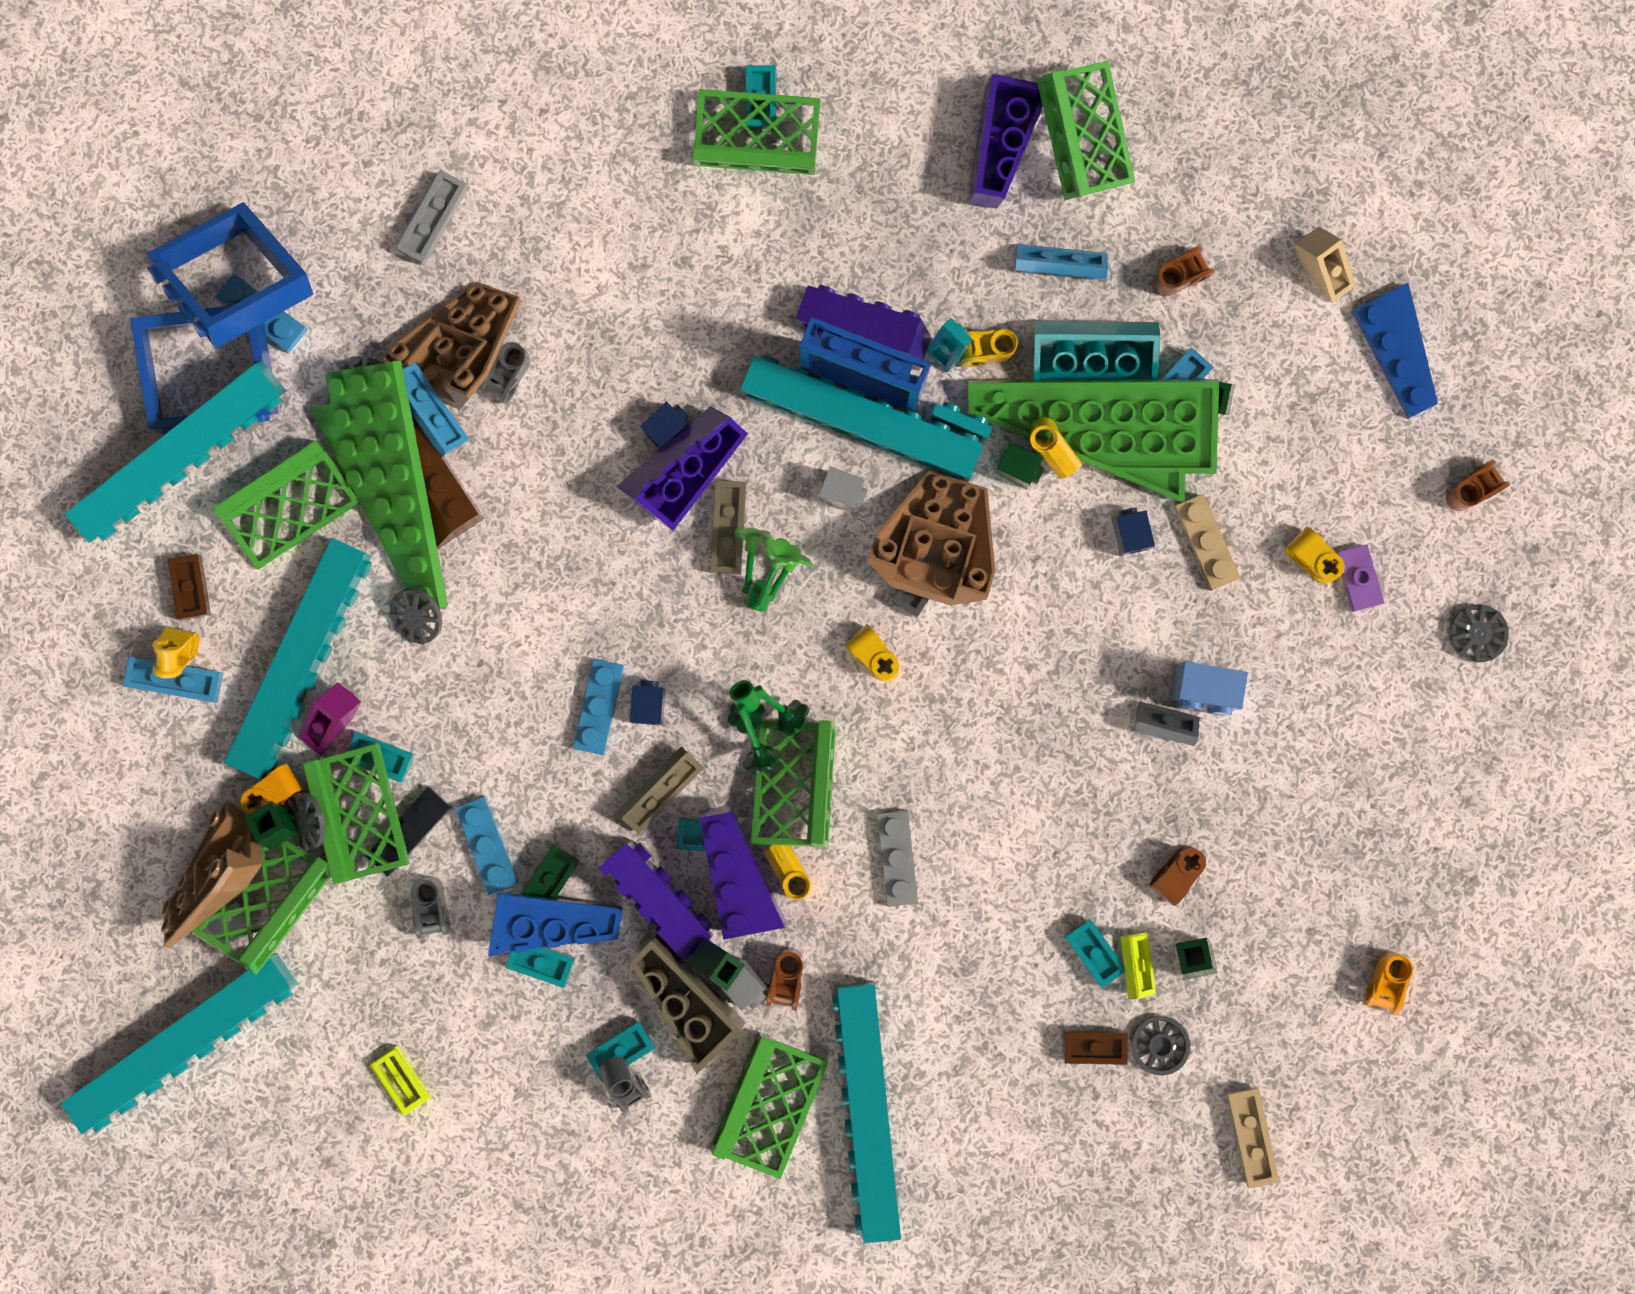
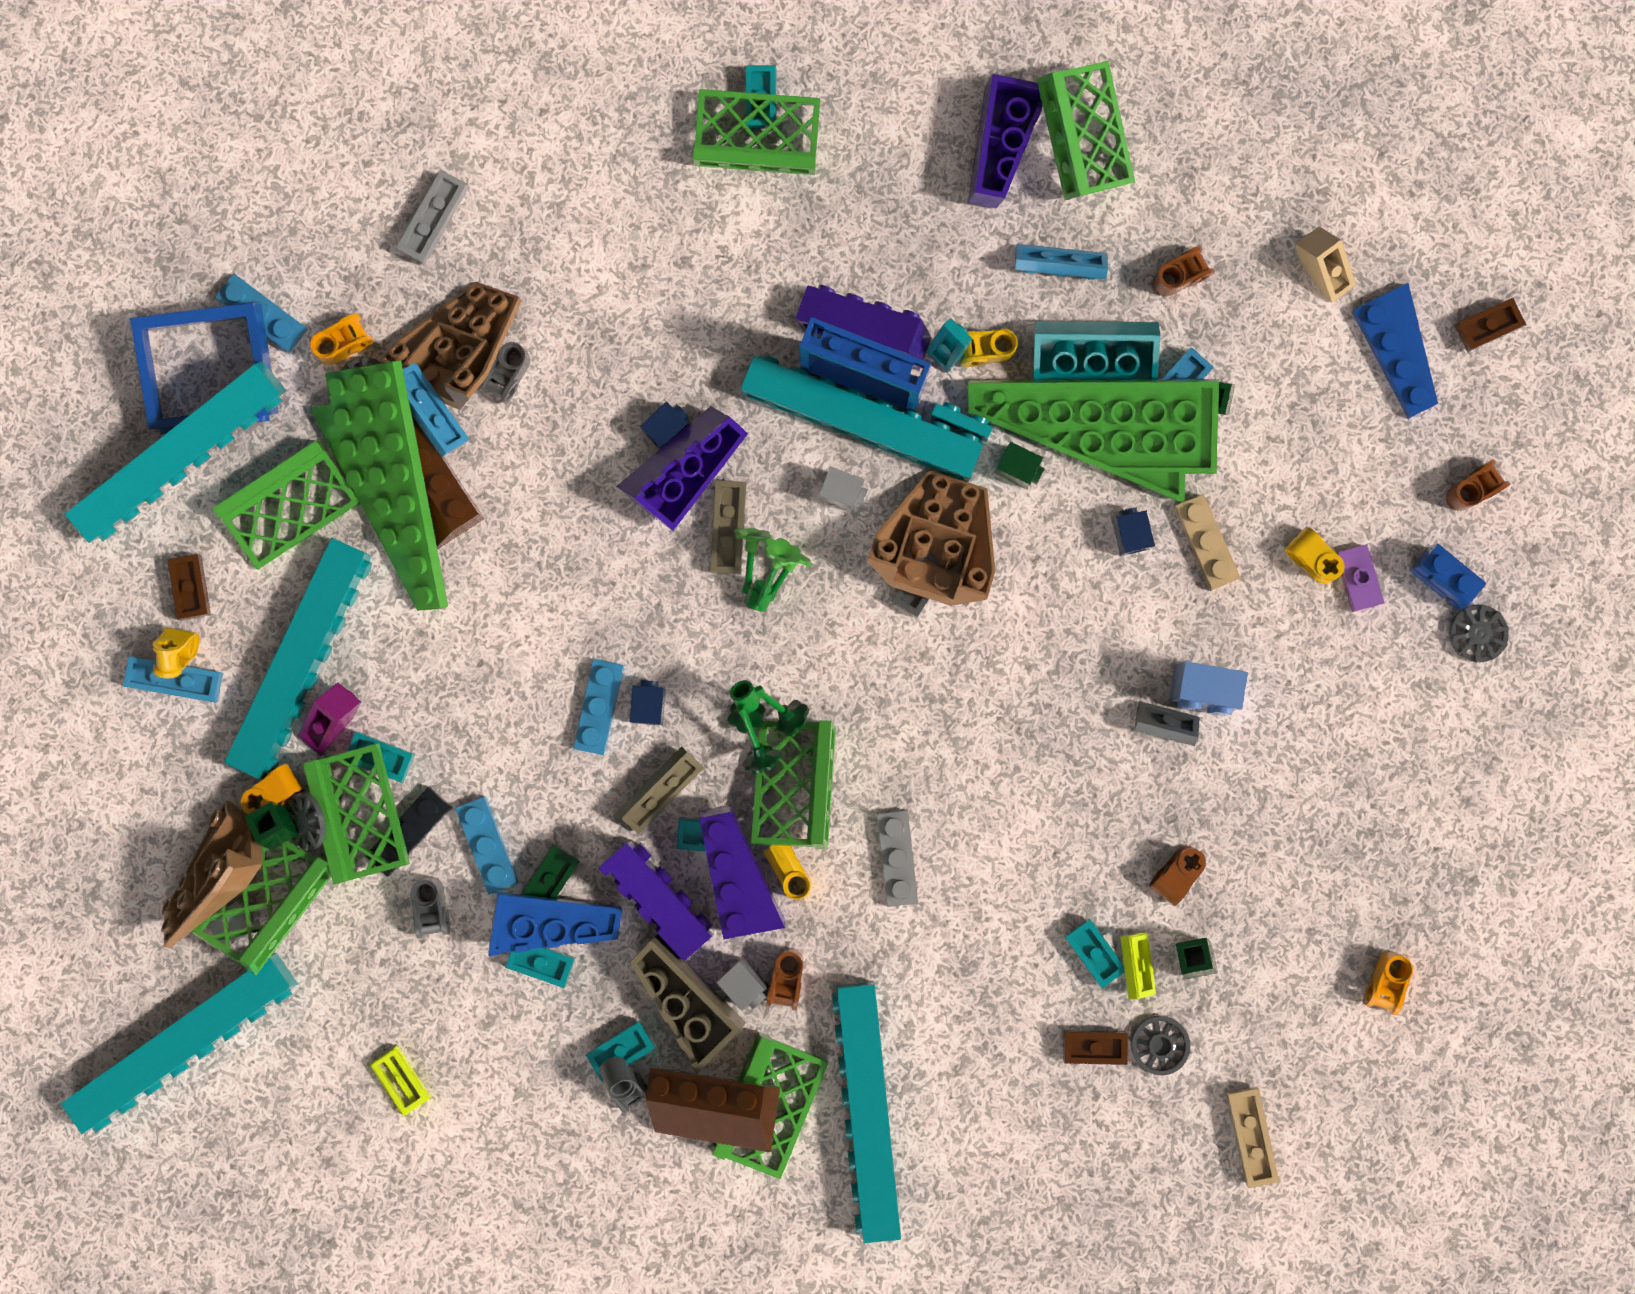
(250, 311): blue window -> none
(344, 341): none -> light orange piece
(415, 616): dark grey wheel -> none
(712, 1108): none -> reddish brown slope
(715, 964): dark green brick -> none
(869, 650): yellow piece -> none
(1055, 449): yellow piece -> none
(1447, 576): none -> blue brick
(1490, 324): none -> reddish brown plate

